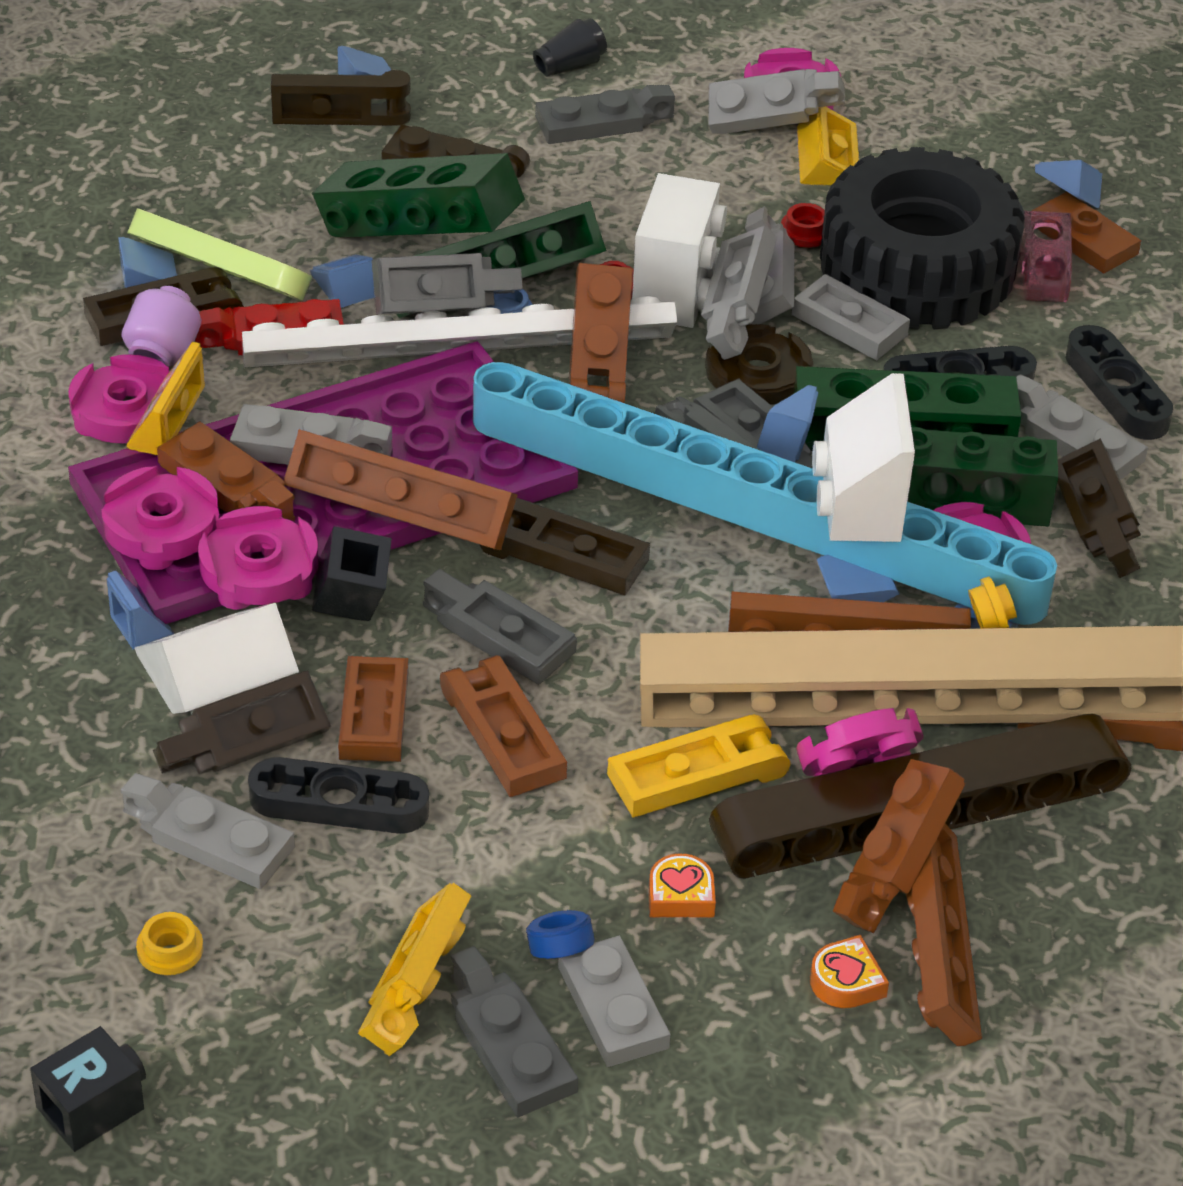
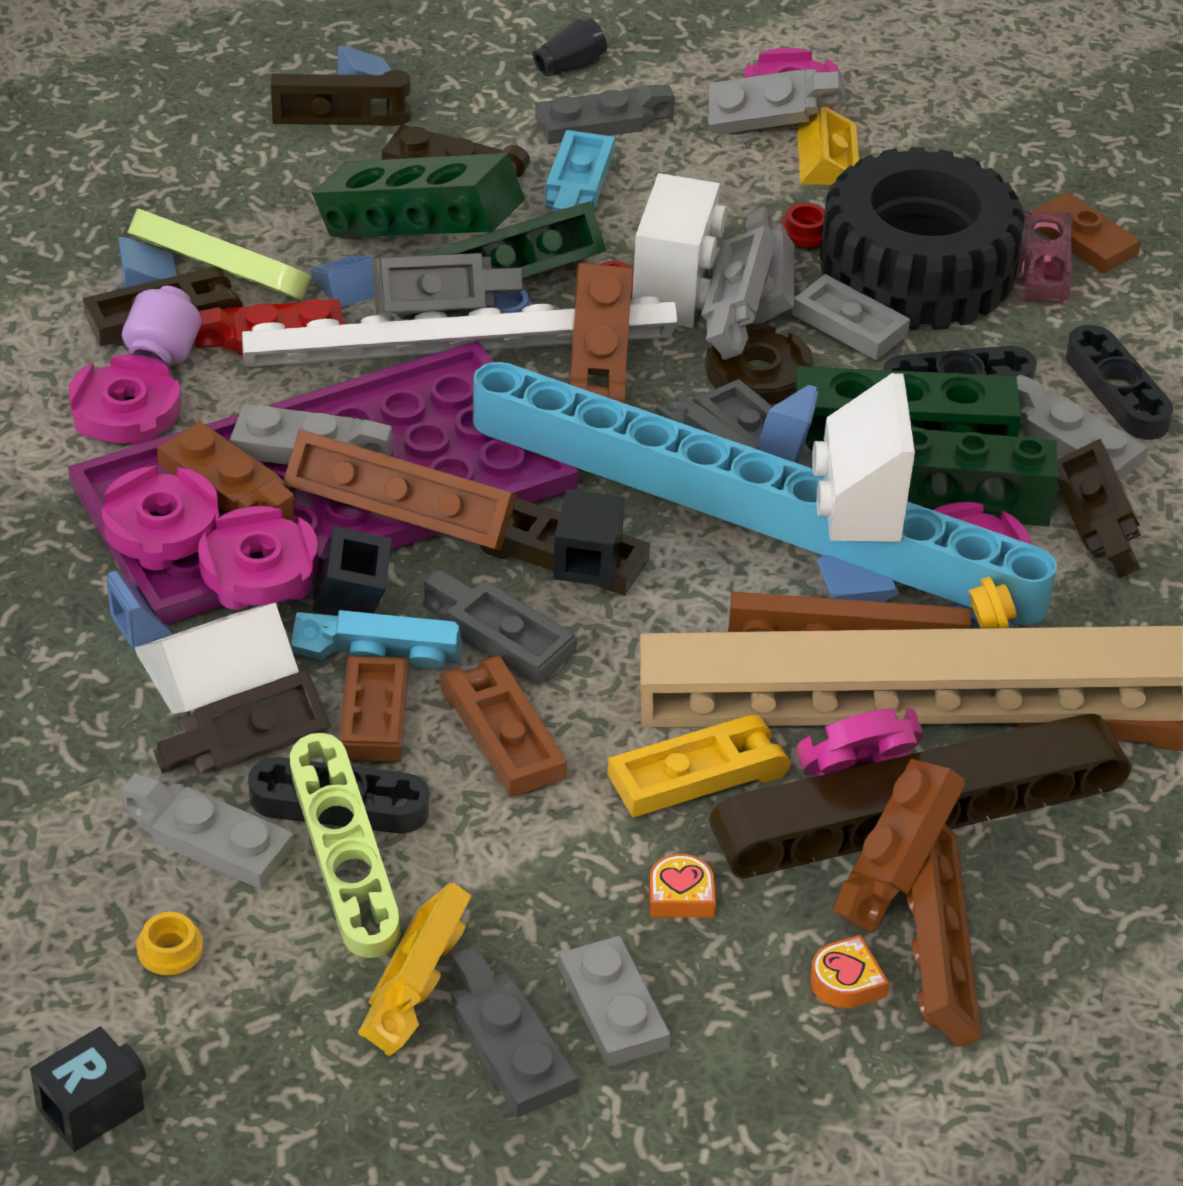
(171, 403): yellow slope -> none
(346, 843): none -> yellowish green beam
(423, 641): none -> medium azure hinge
(560, 934): blue tile -> none
(579, 170): none -> medium azure hinge
(588, 538): none -> black brick
(1074, 177): medium blue slope -> none

